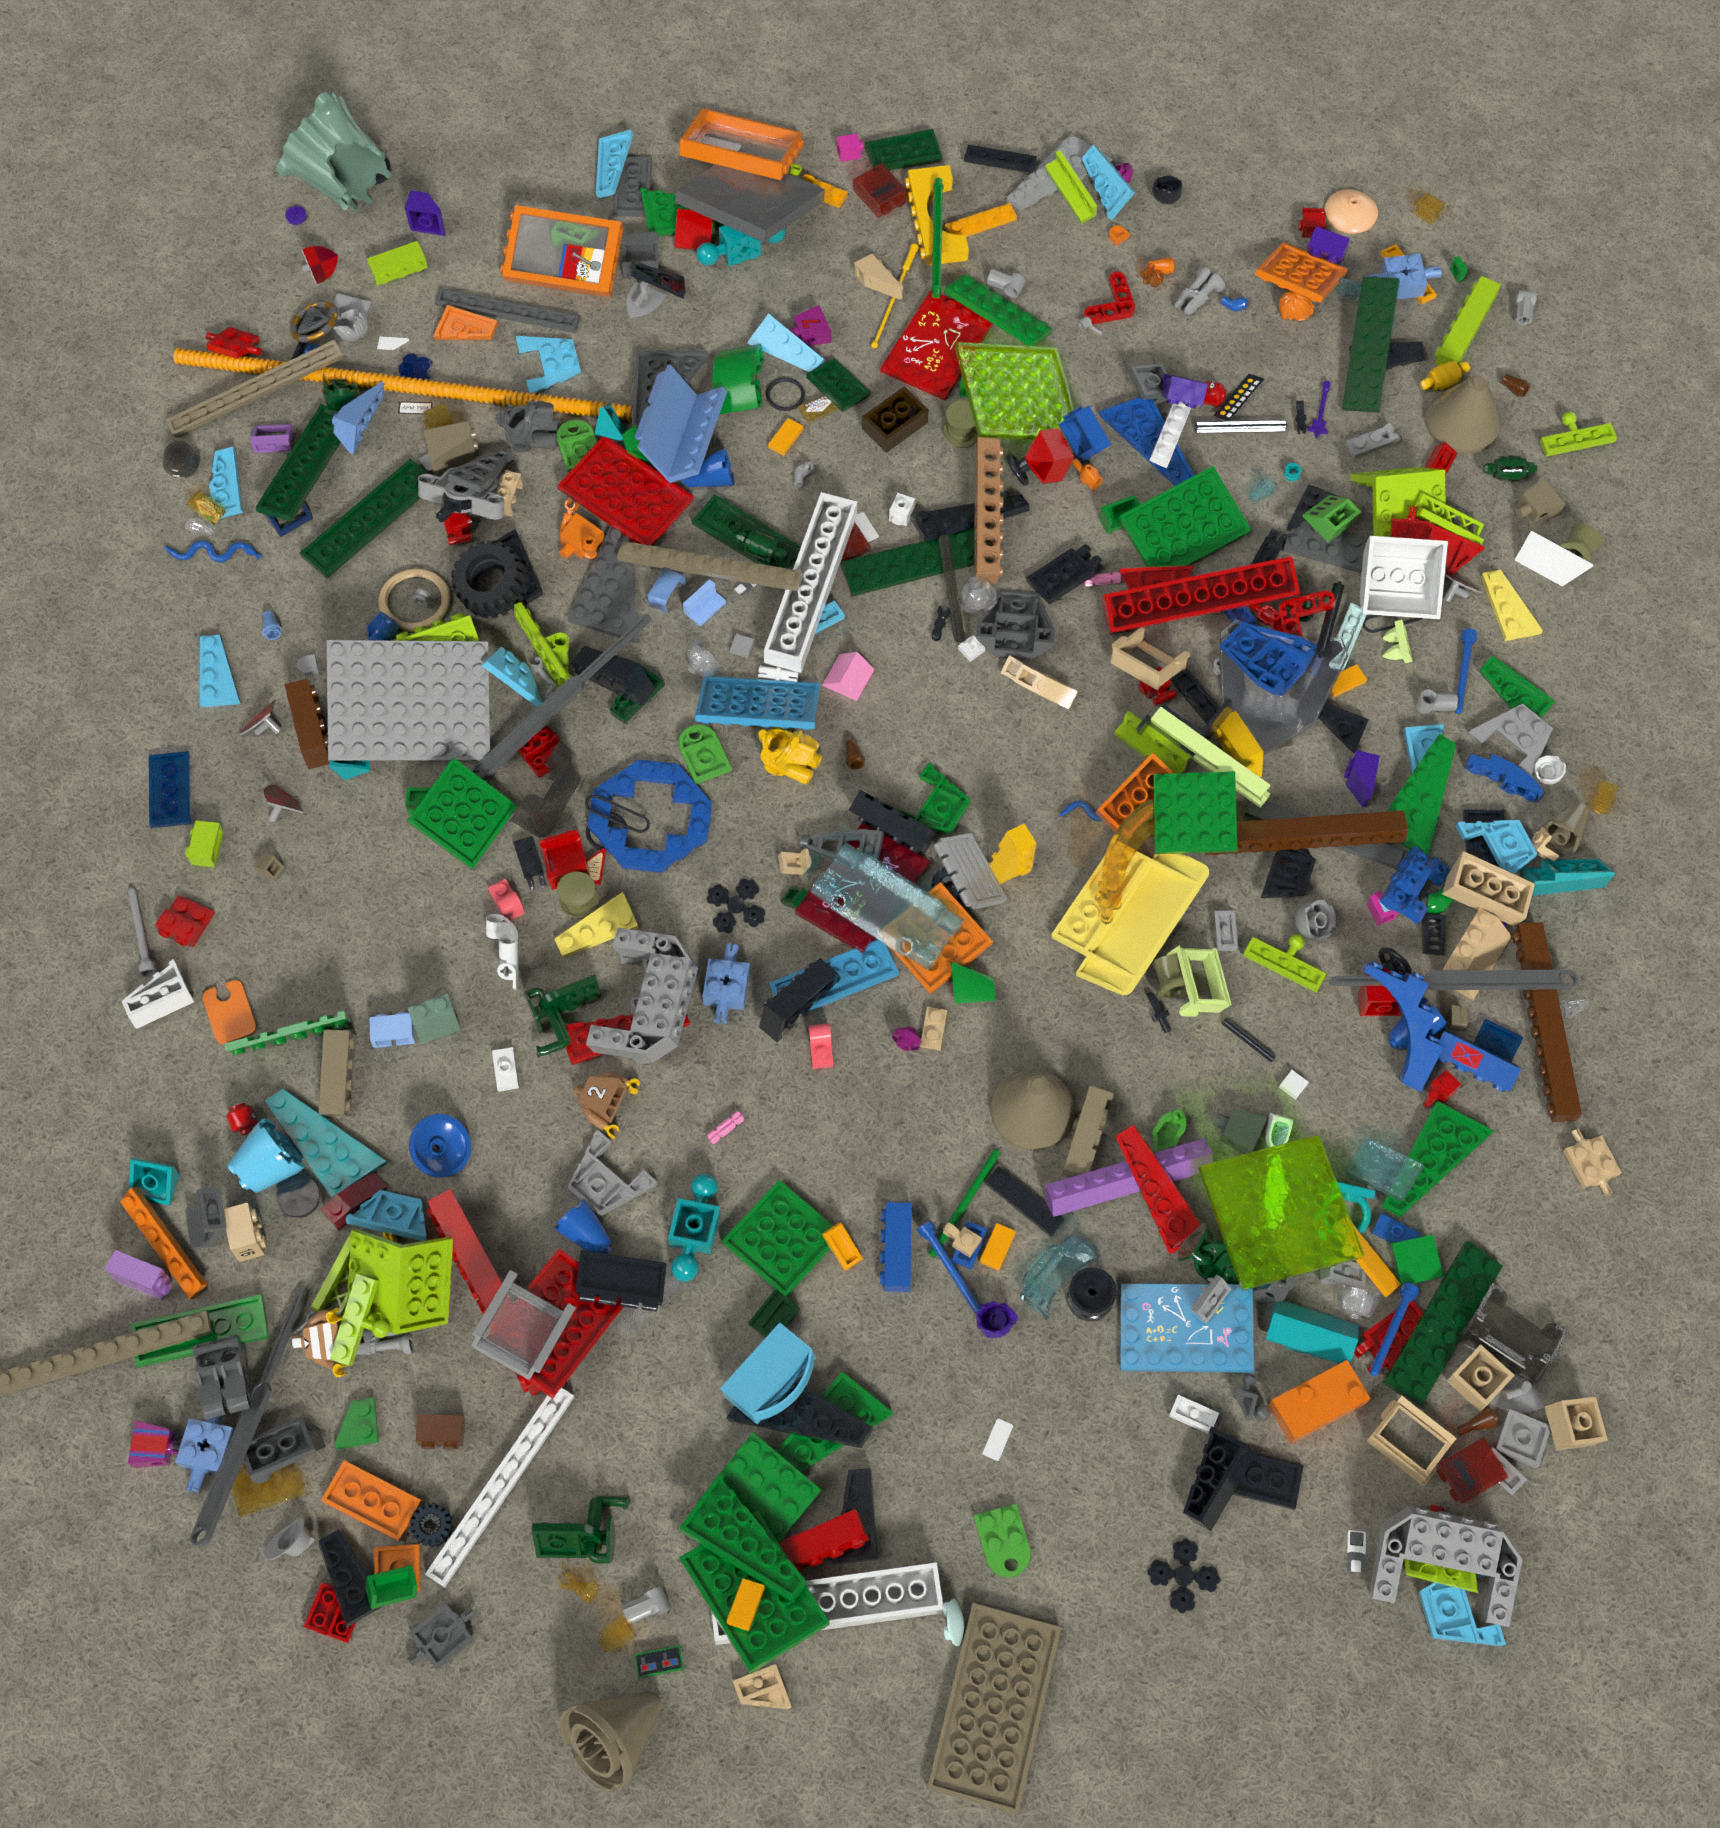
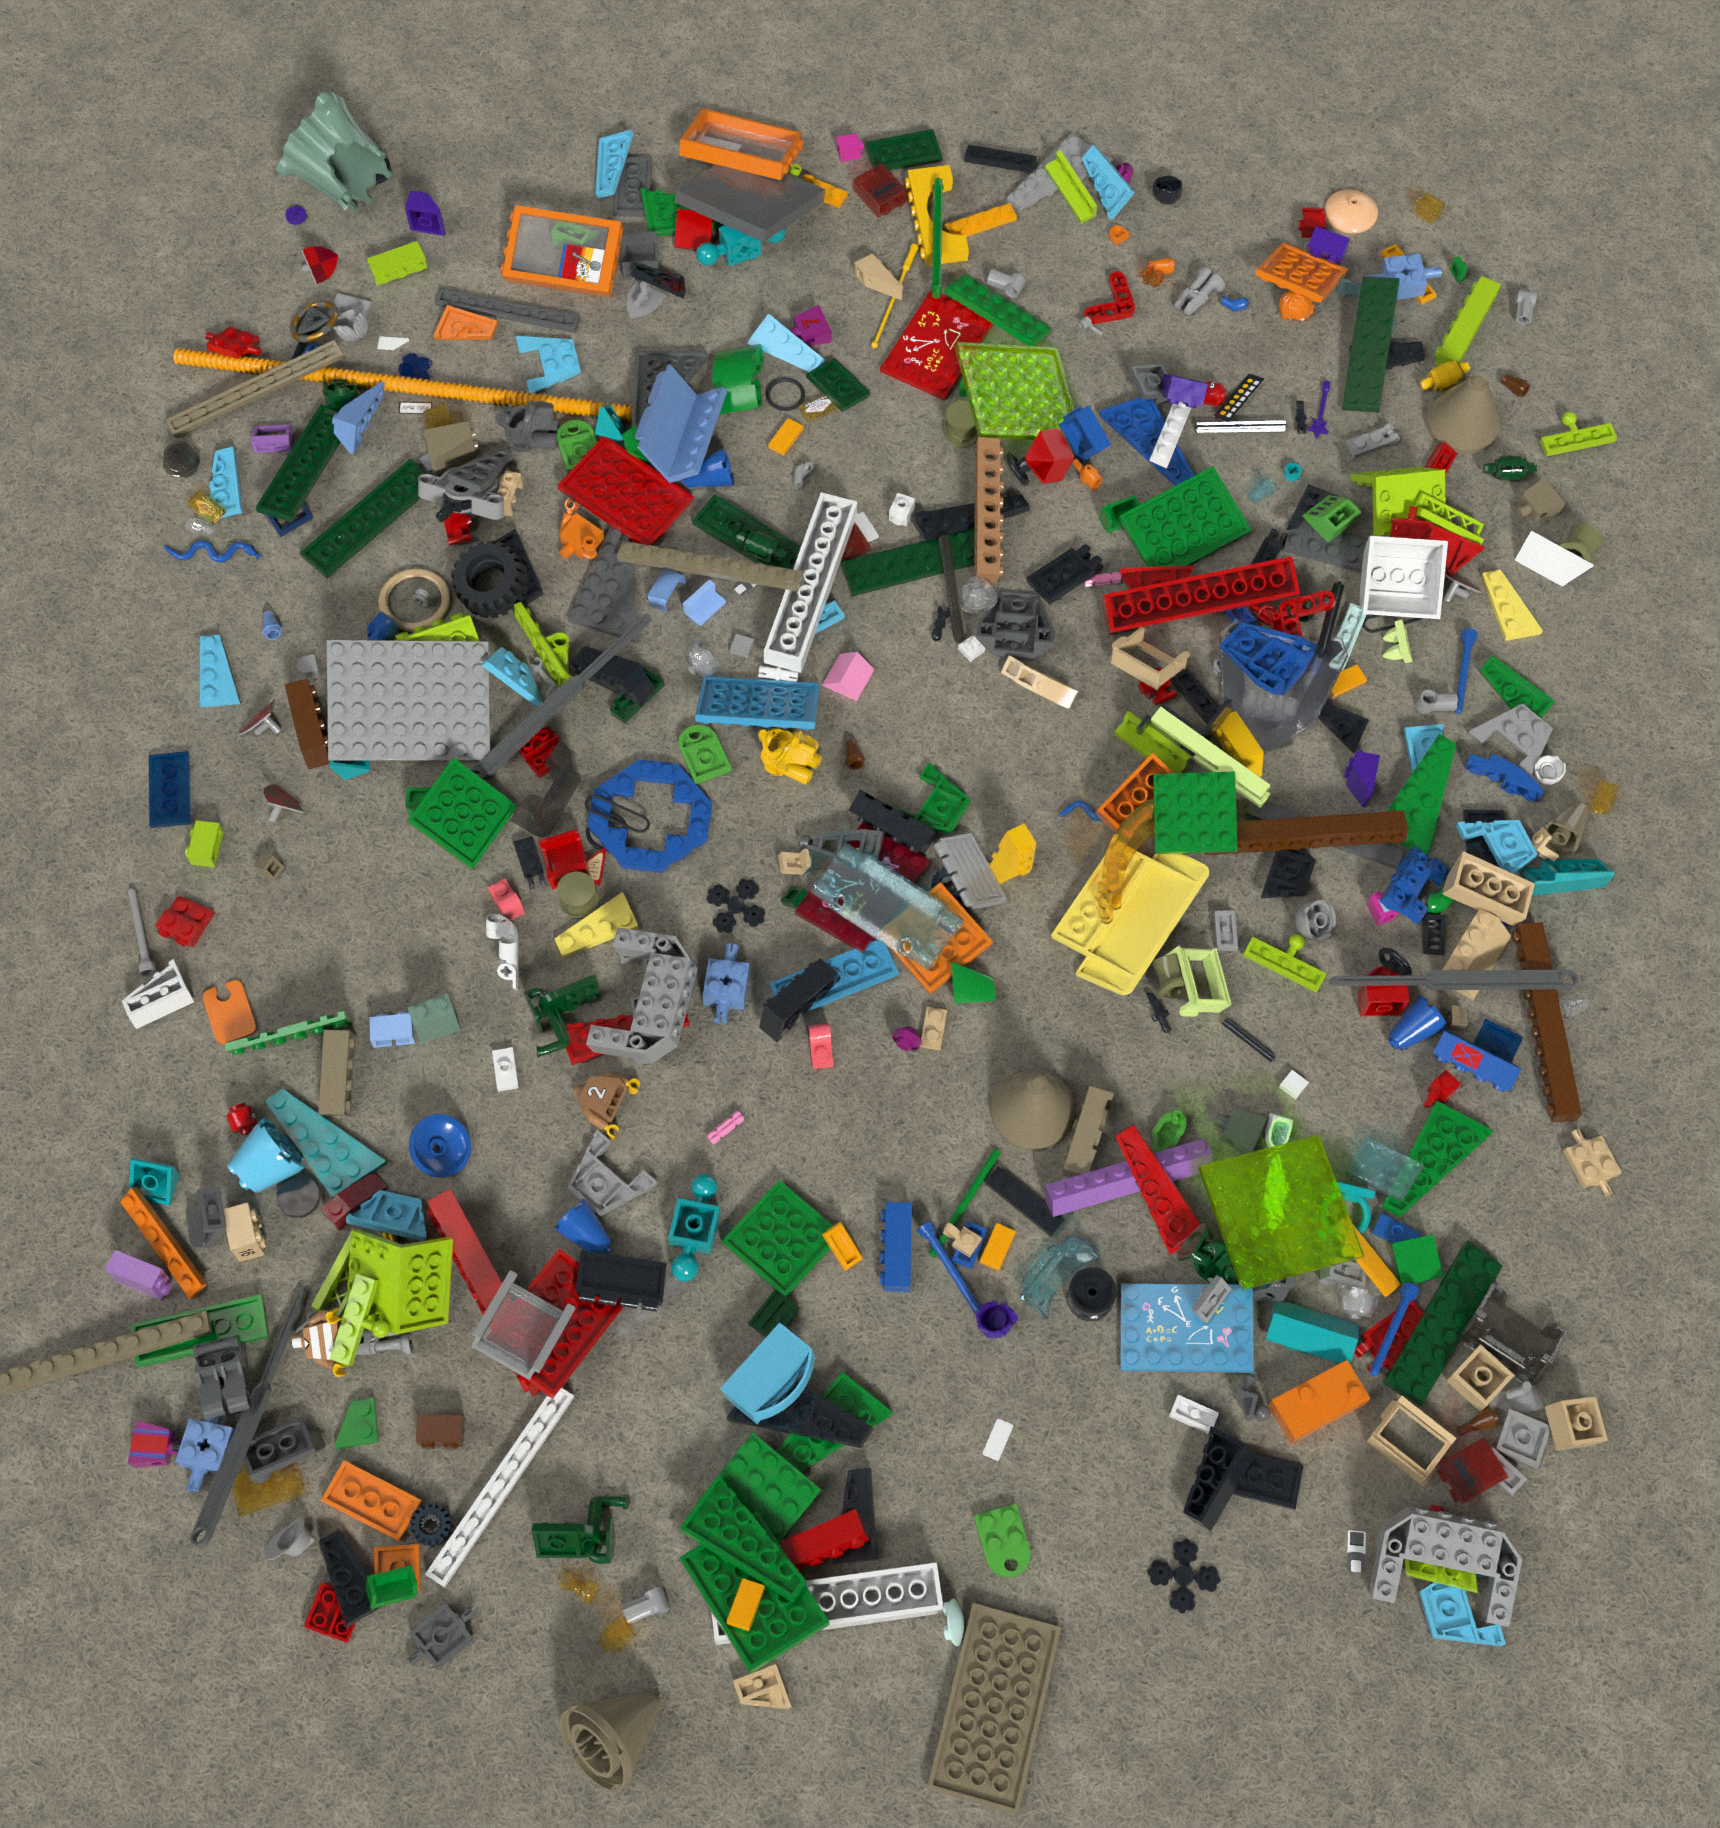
(659, 1662): tile -> none
(895, 419): dark brown brick -> none
(1421, 1050): blue arch -> none

